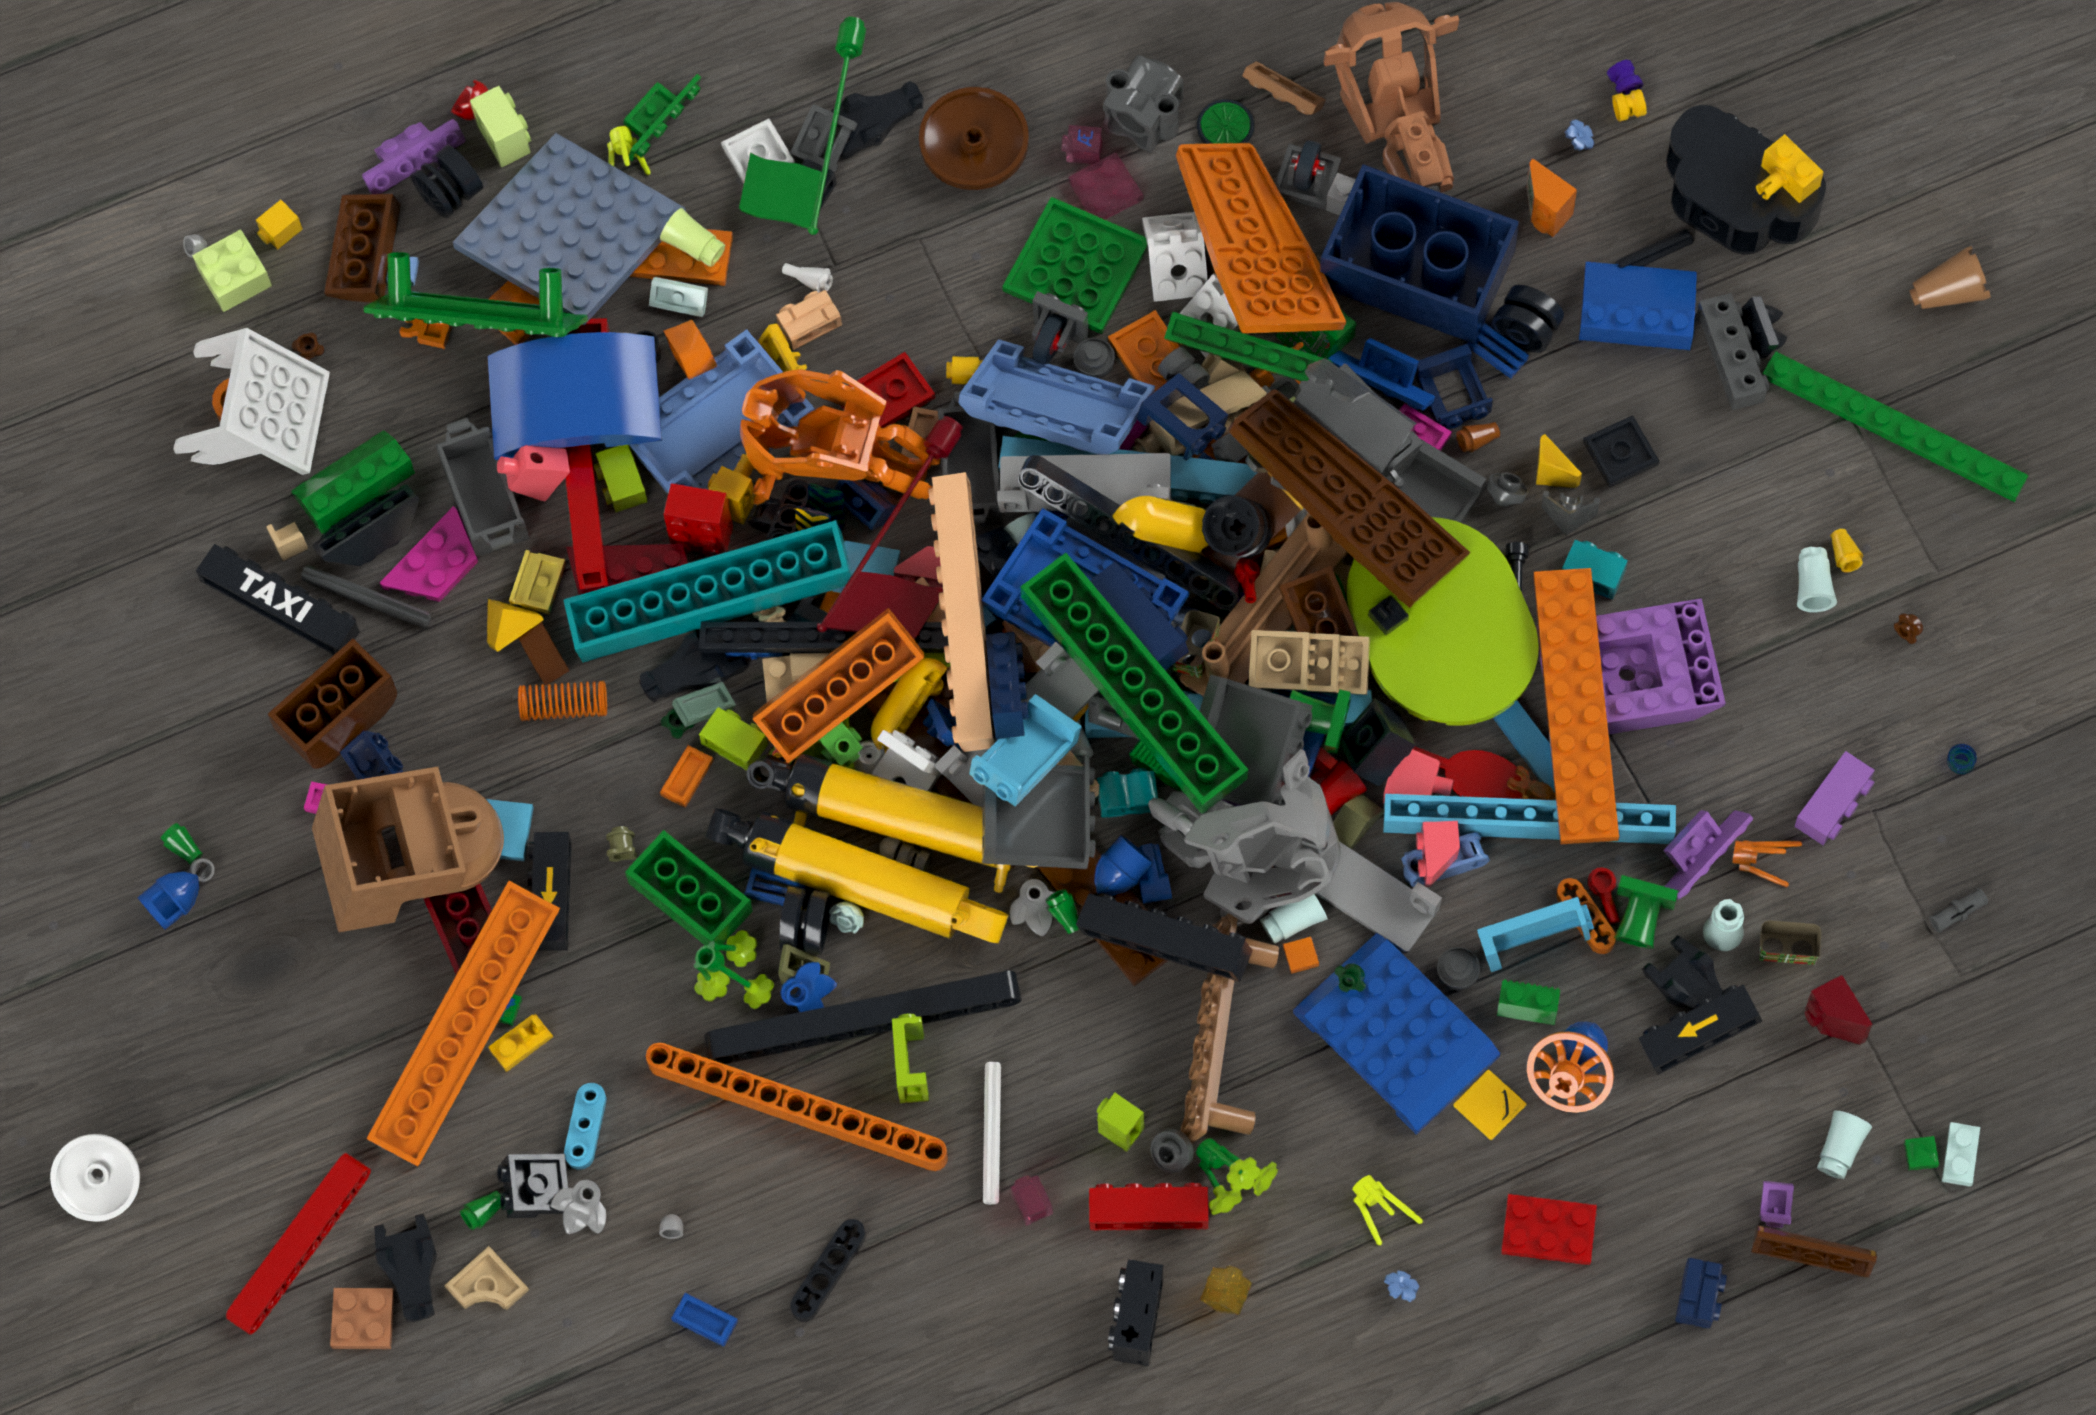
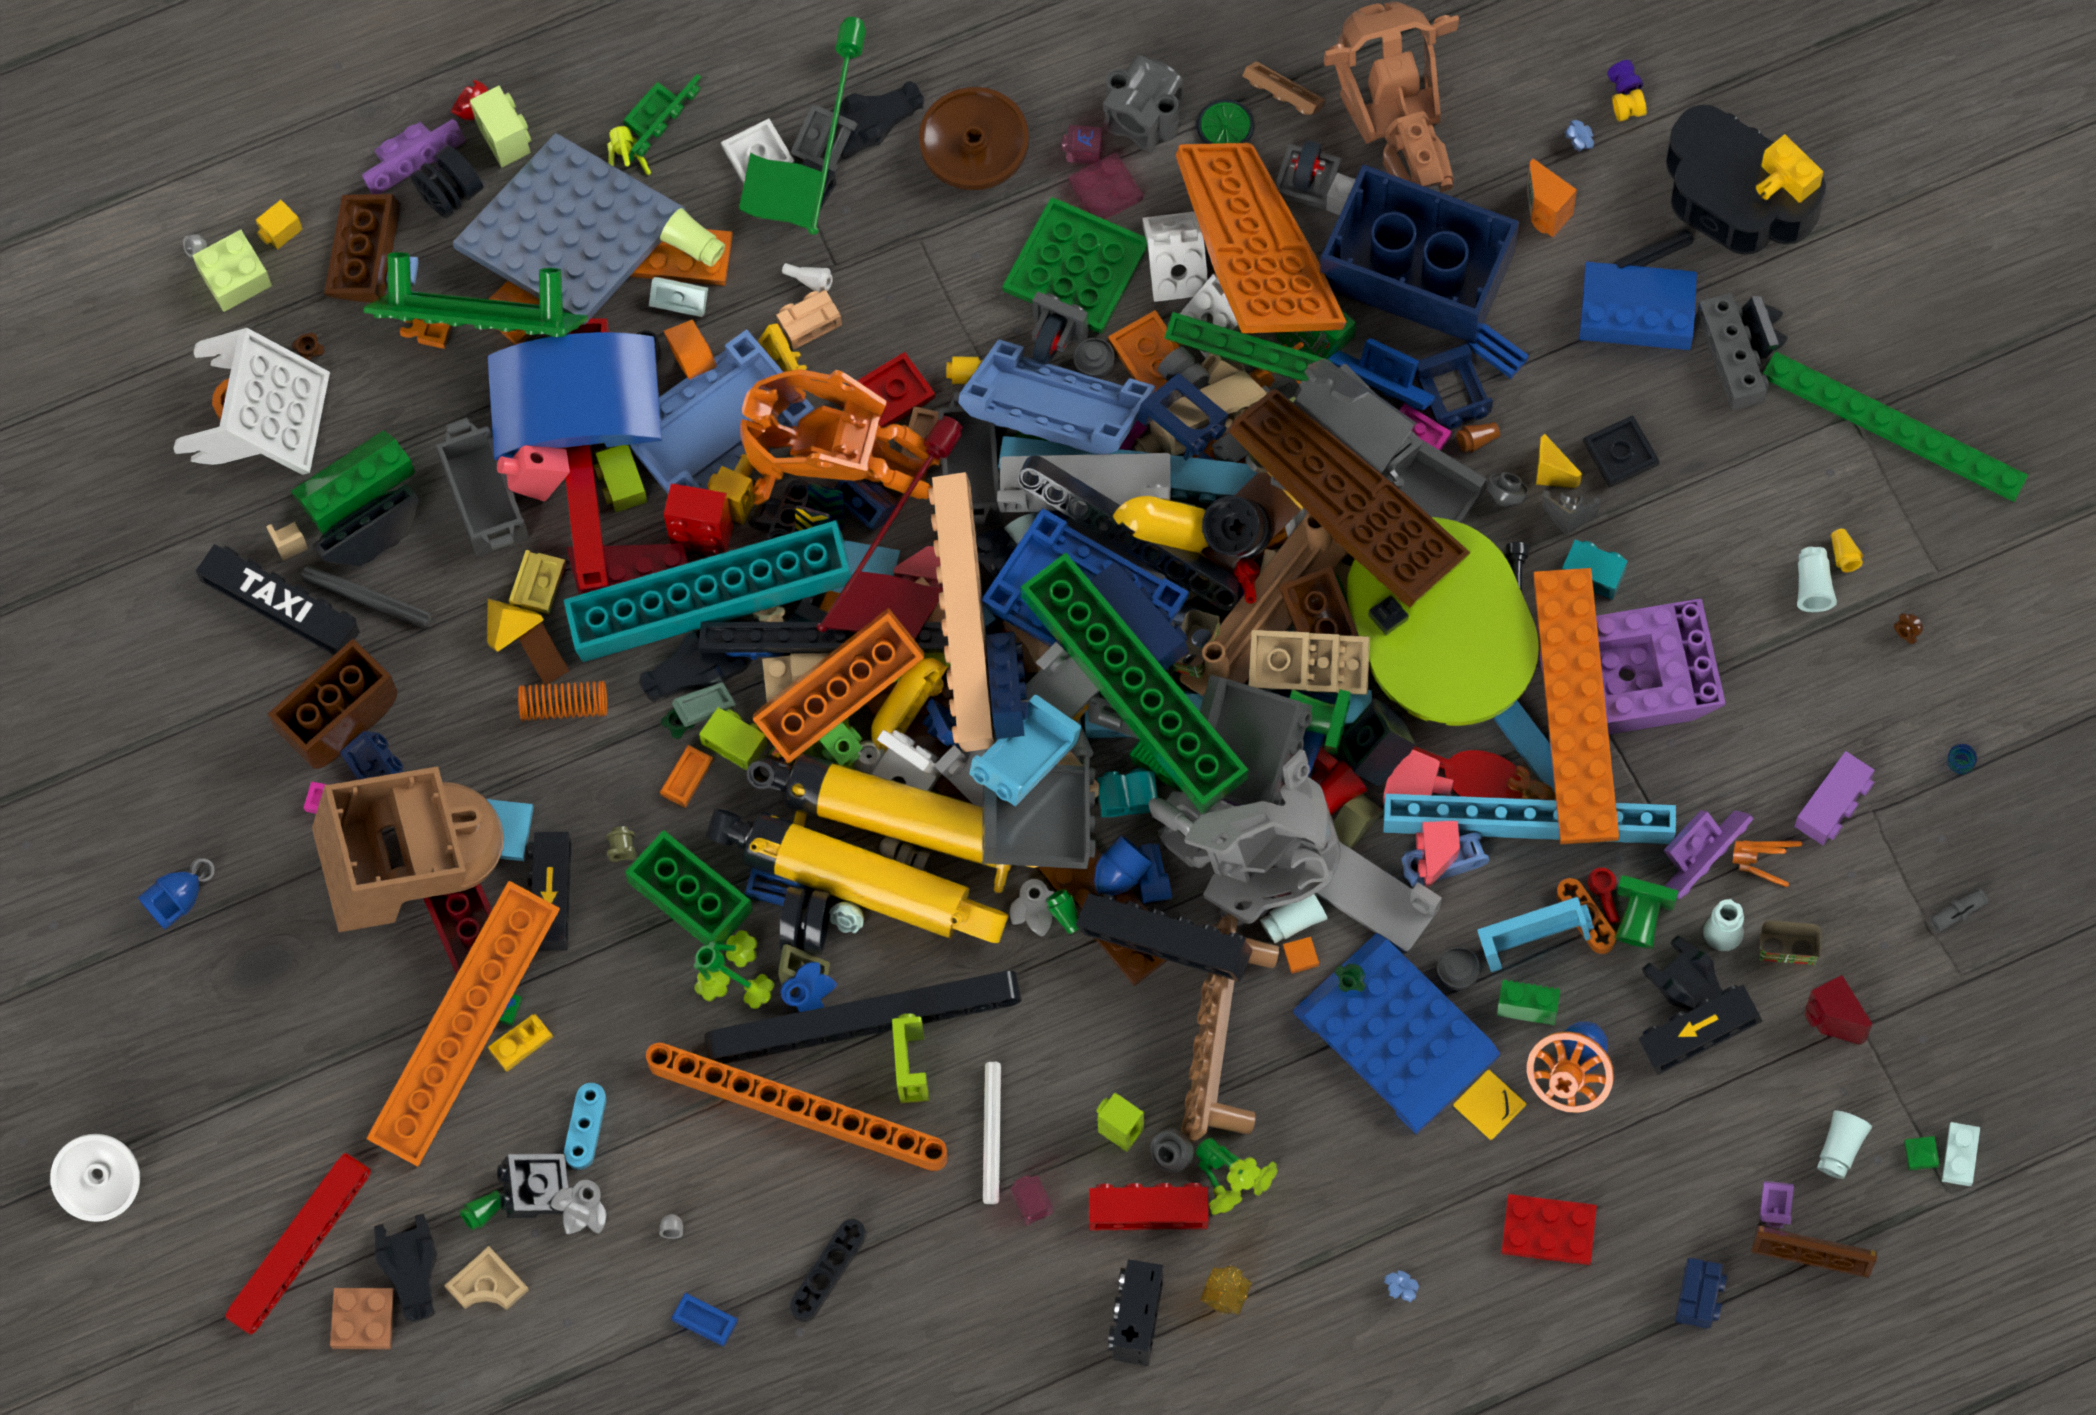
(181, 843): green cone -> none
(435, 561): dark pink wing -> none
(1370, 1193): neon yellow plant -> none
(1528, 318): black wheel -> none
(1951, 283): medium nougat cone -> none

